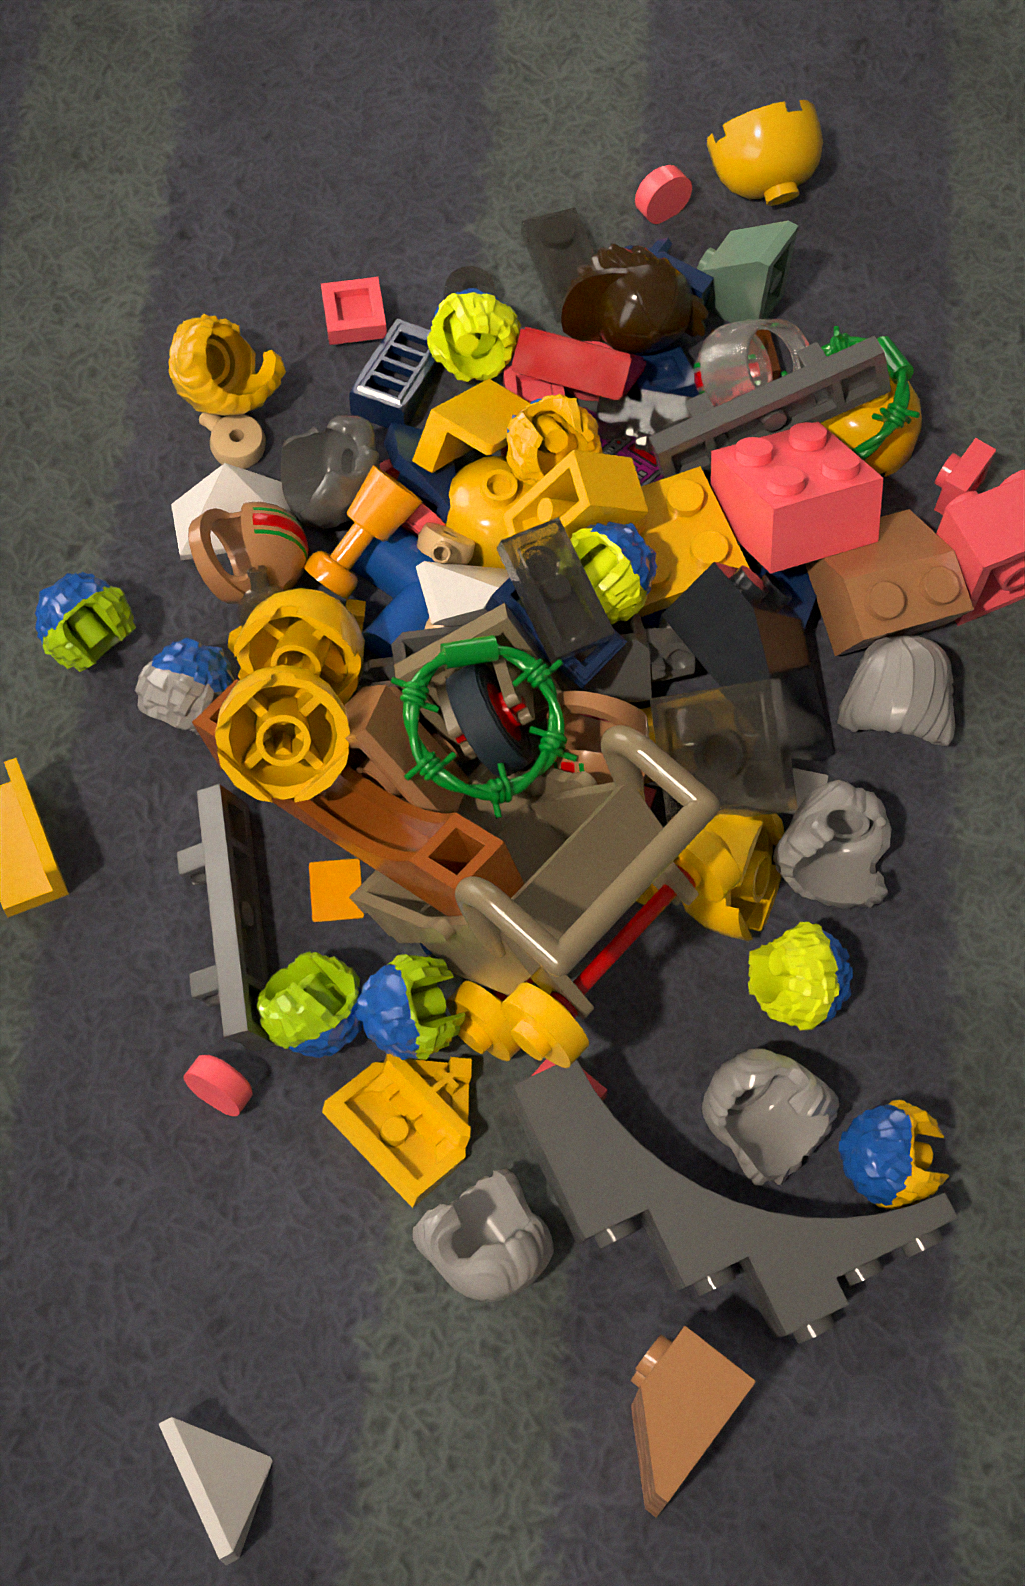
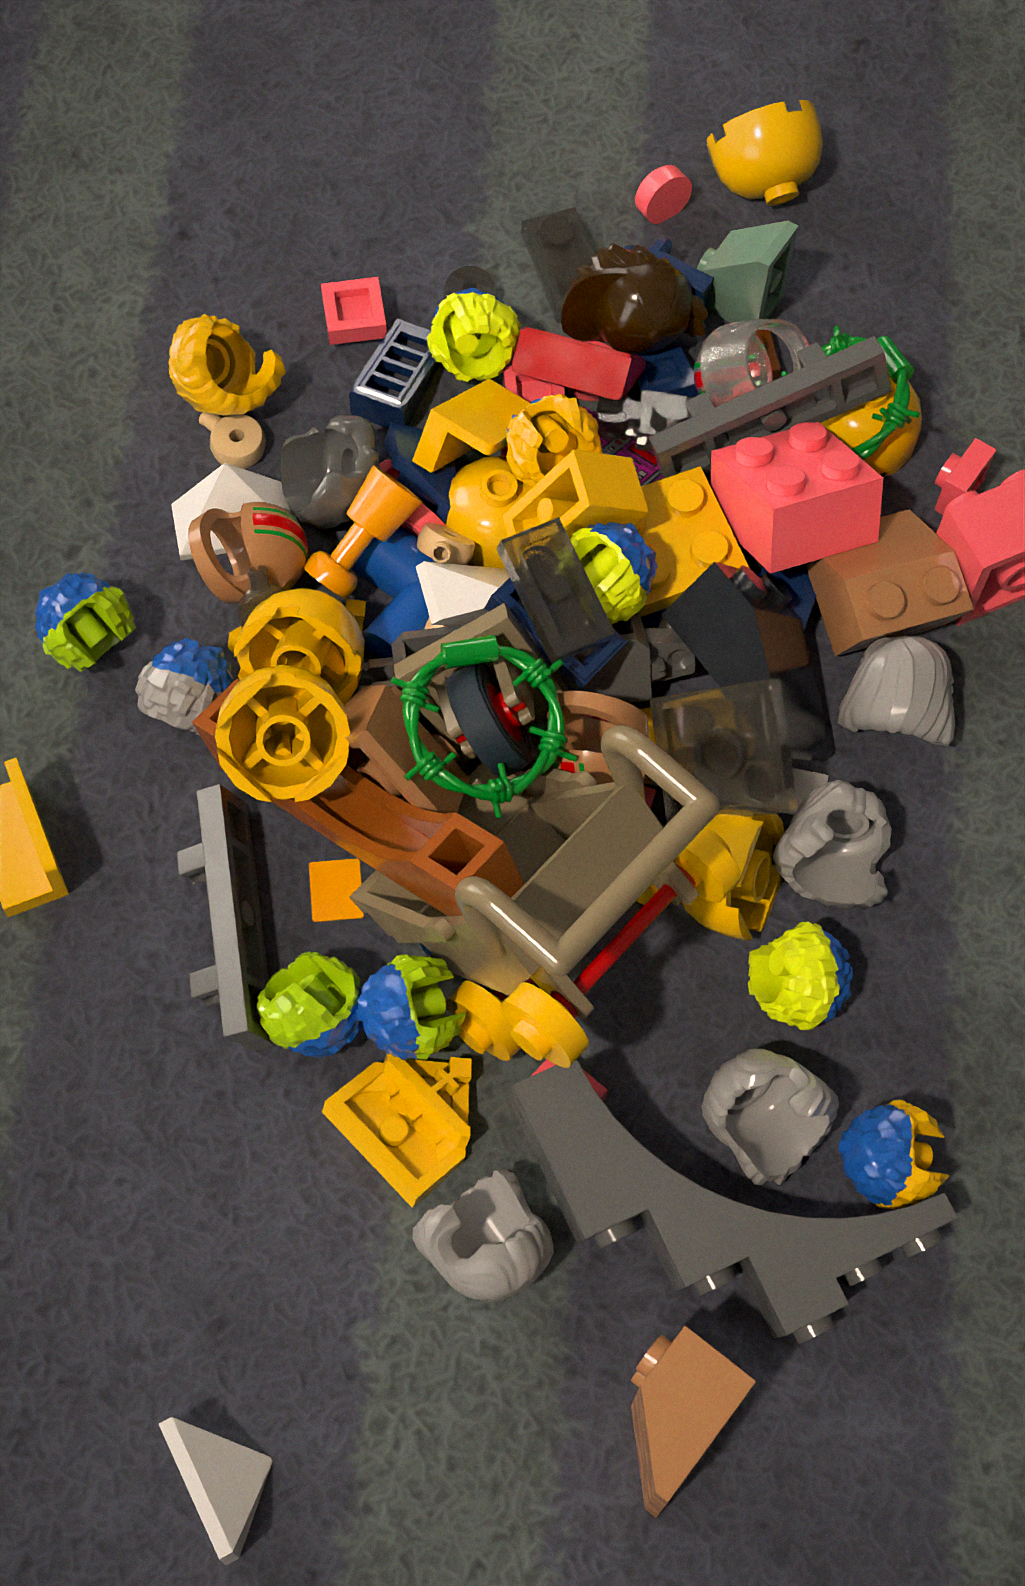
(218, 1084): coral tile -> none

